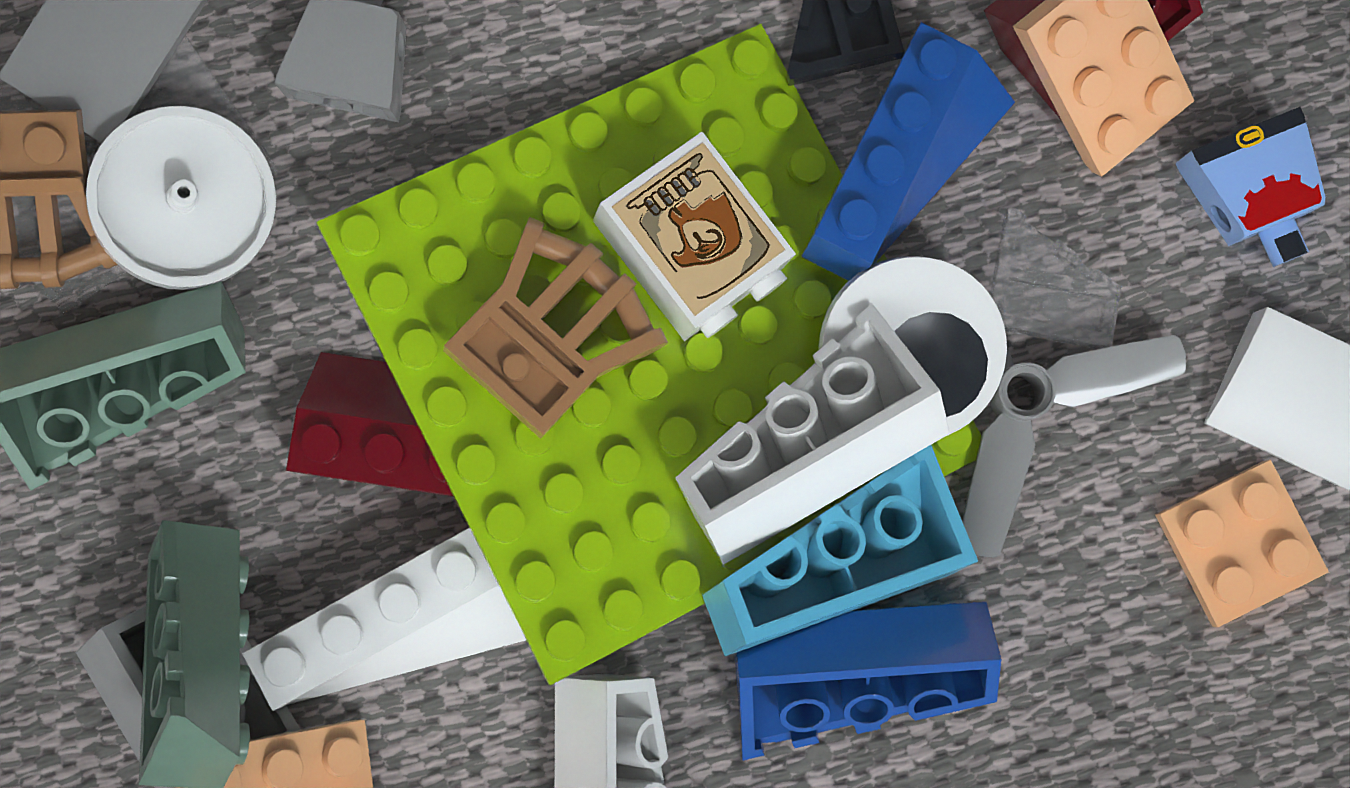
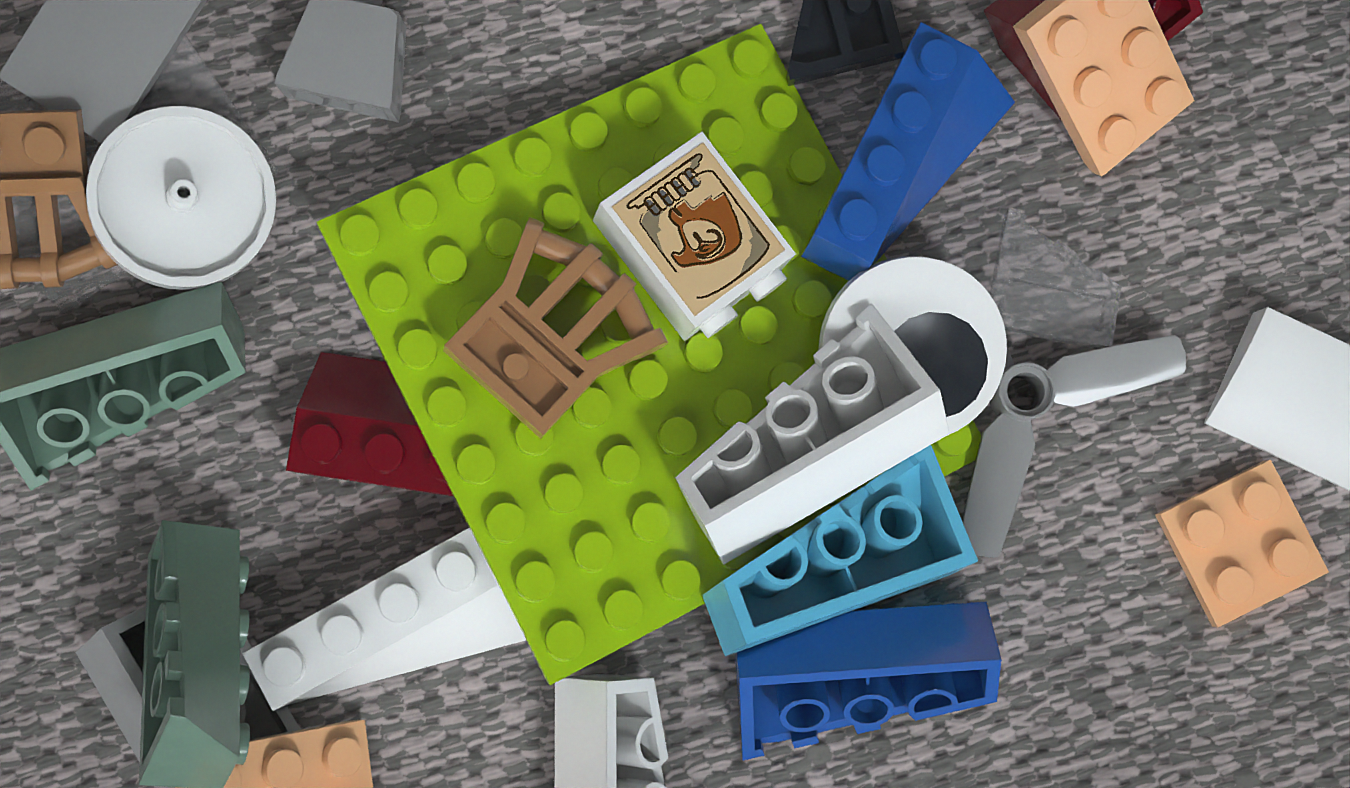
(1259, 183): light blue torso -> none

